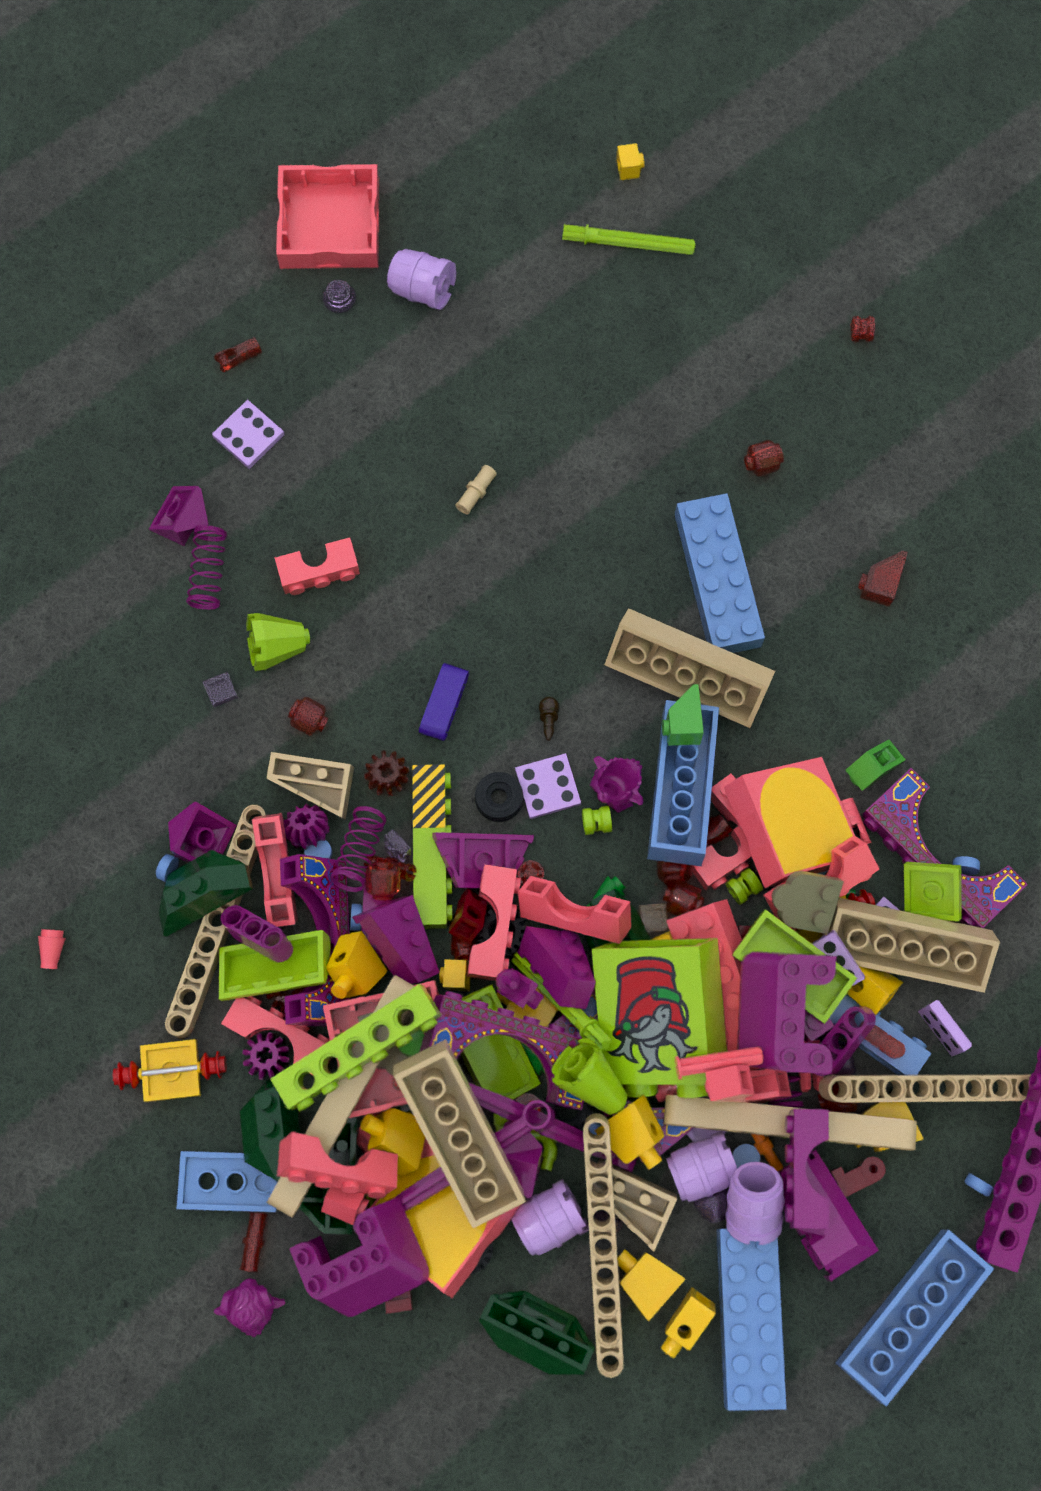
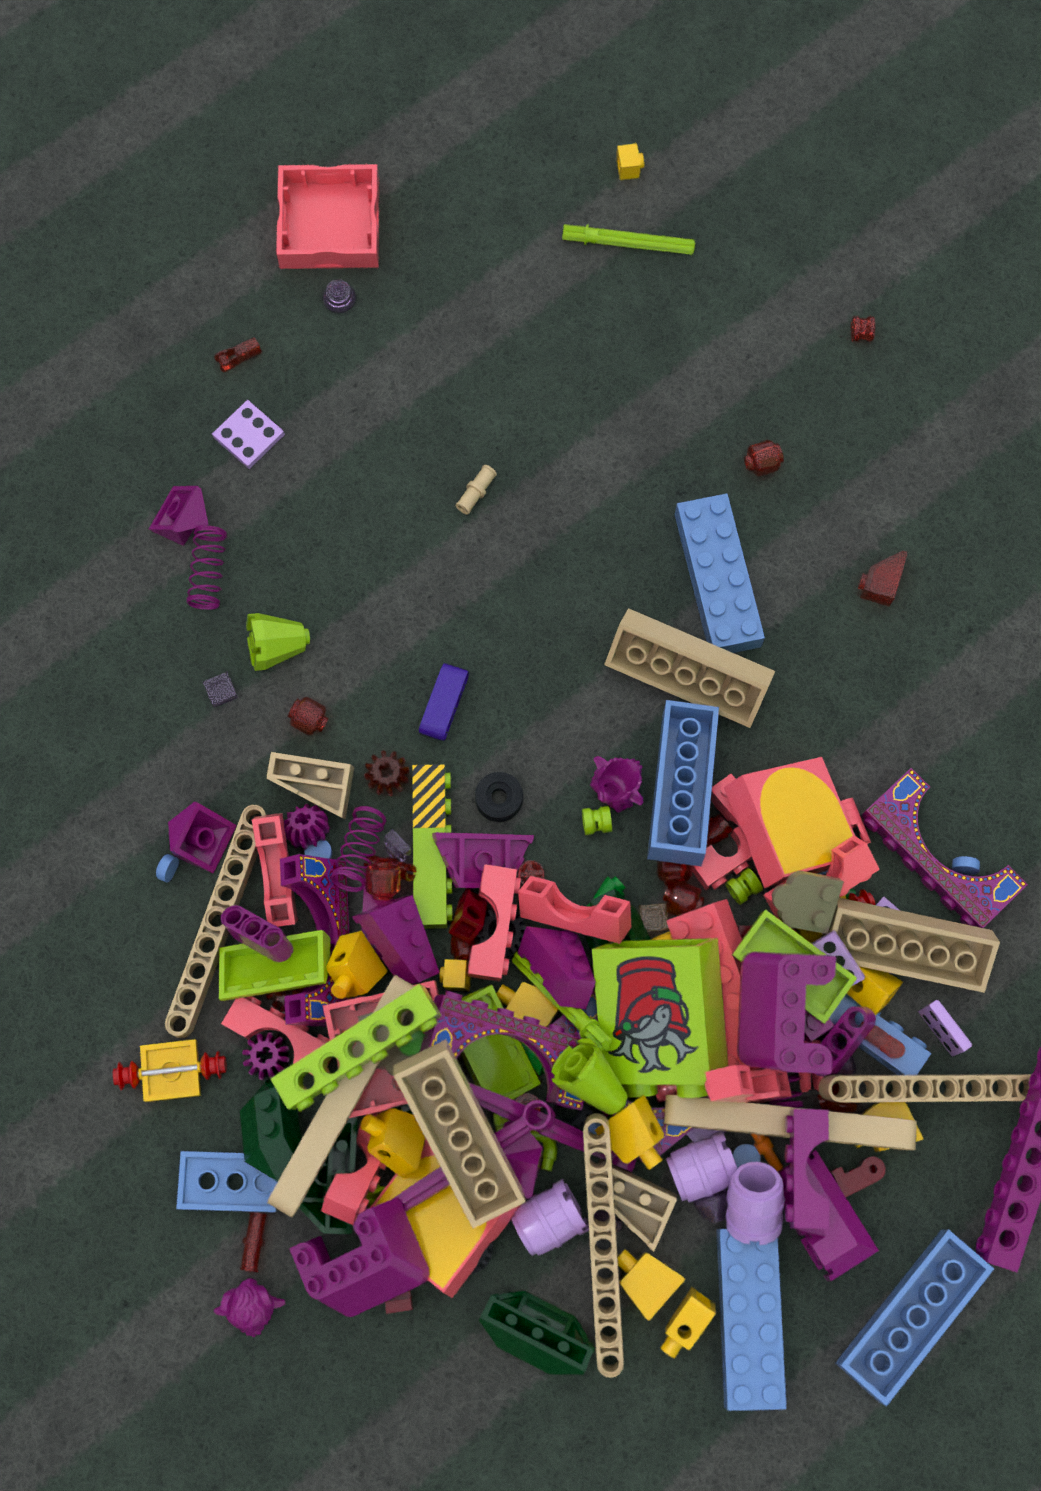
(50, 947): coral cone -> none
(200, 889): dark green wedge -> none
(298, 576): coral arch -> none
(305, 1160): coral arch -> none
(356, 909): medium blue tile -> none
(421, 278): lavender piece -> none
(518, 988): magenta hips -> none
(548, 714): dark brown bar -> none
(548, 786): lavender tile -> none
(684, 720): bright green slope -> none
(715, 1061): coral axle -> none
(874, 765): bright green slope -> none
(933, 890): lime plate -> none
(978, 1185): medium blue tile -> none

